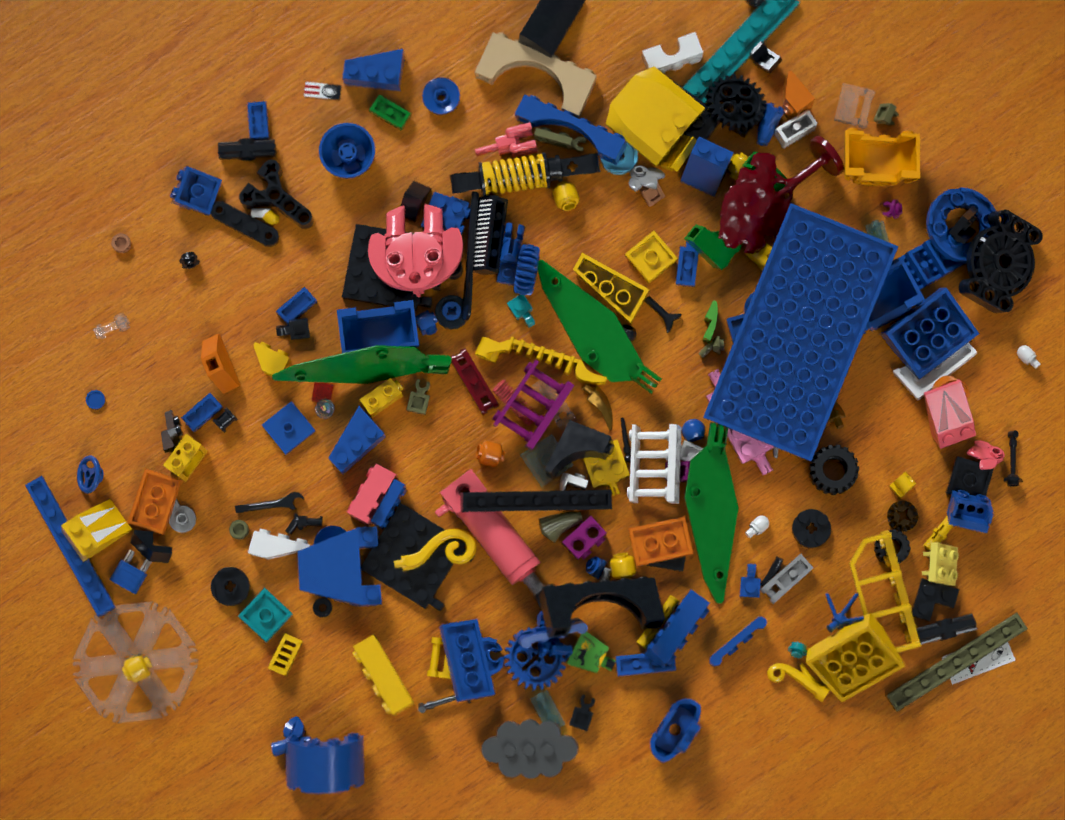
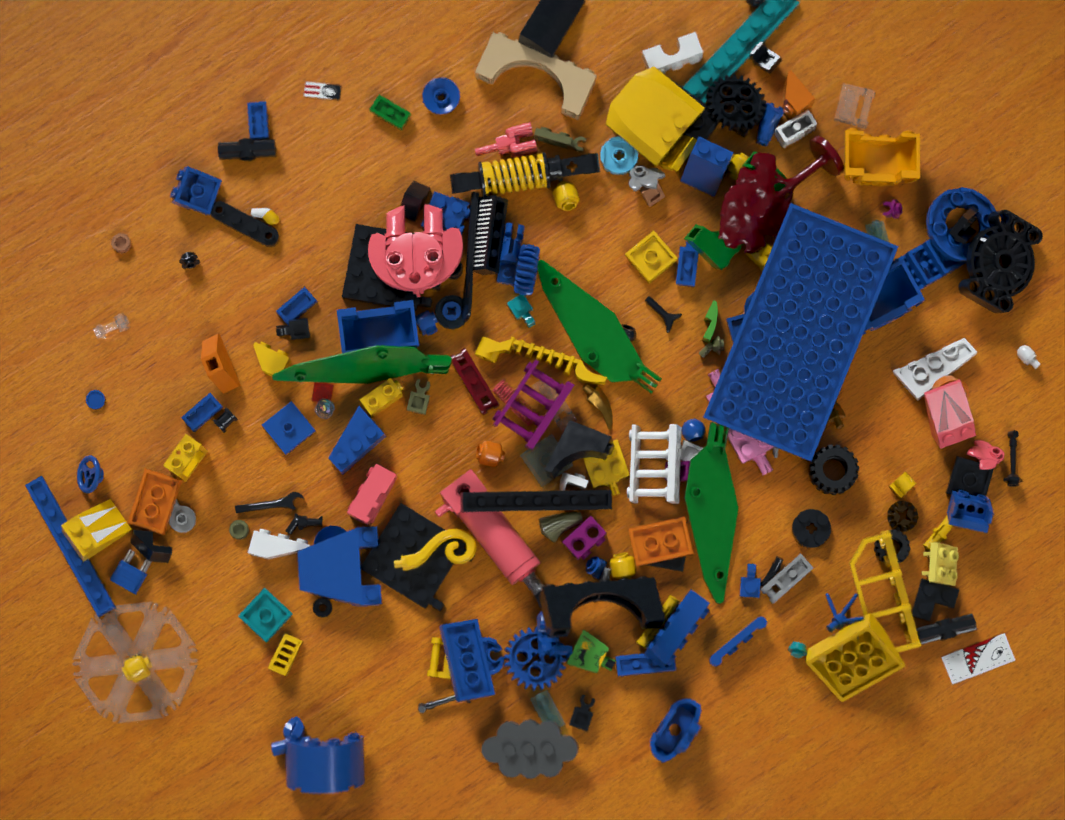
(171, 436): black bracket -> none
(221, 580): black plate -> none
(262, 198): black beam -> none
(344, 142): blue piece -> none
(375, 70): blue wedge -> none
(383, 674): yellow brick -> none
(388, 504): blue piece -> none
(539, 634): blue plate -> none
(608, 145): blue arch -> none
(616, 289): yellow wedge -> none
(627, 450): black piece -> none
(757, 526): white cylinder -> none
(804, 678): yellow plant -> none
(885, 113): olive tile -> none
(930, 333): blue slope -> none
(956, 662): olive tile -> none

